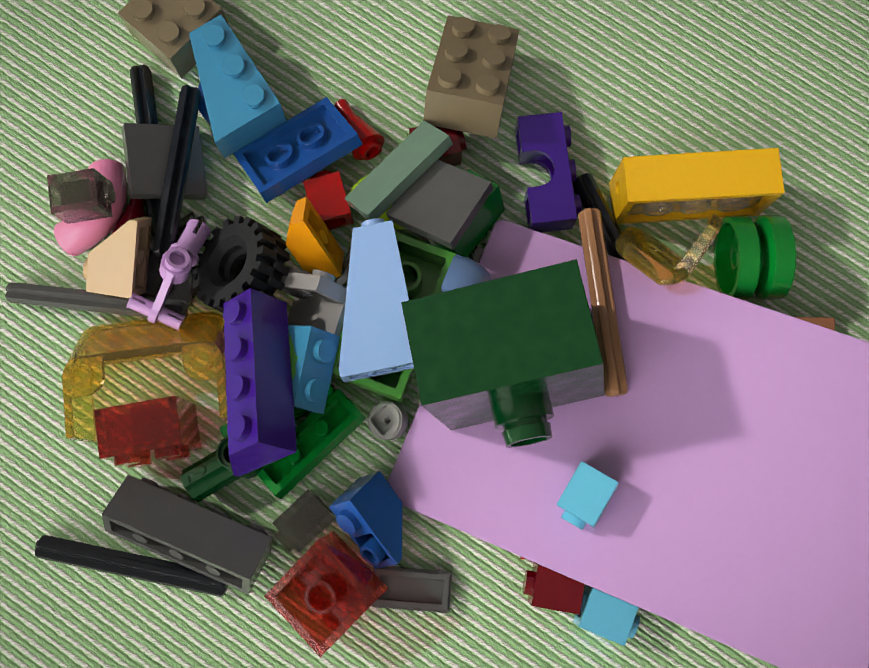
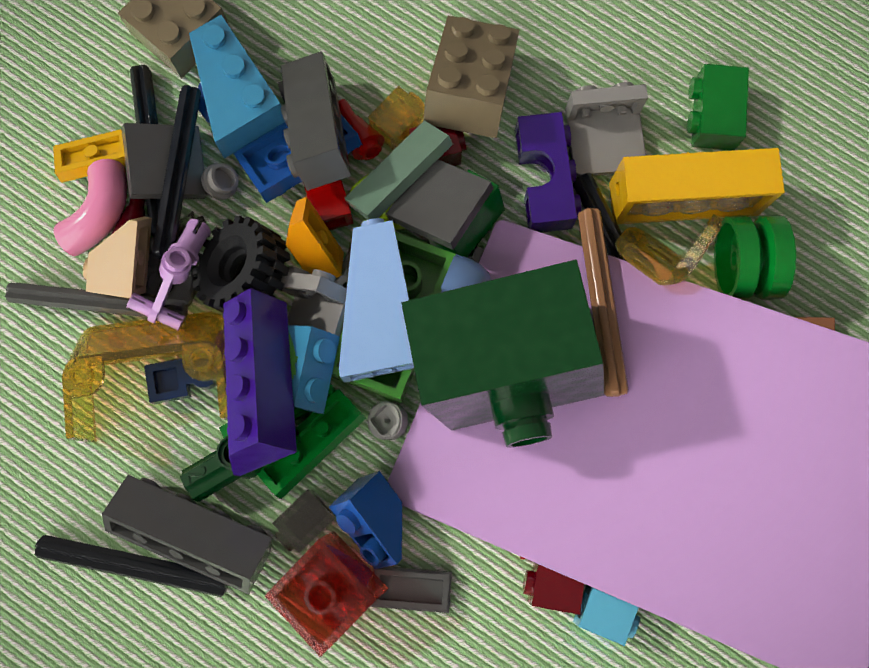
(75, 157): none -> yellow plate
(80, 195): clear smoke brick -> none
(146, 430): clear red brick -> none
(170, 382): none -> dark blue plate
(220, 181): none -> light grey plate
(313, 122): none -> dark grey brick
(397, 115): none -> clear yellow brick
(586, 496): medium azure brick -> none
(605, 126): none -> light grey bracket
(719, 107): none -> green brick

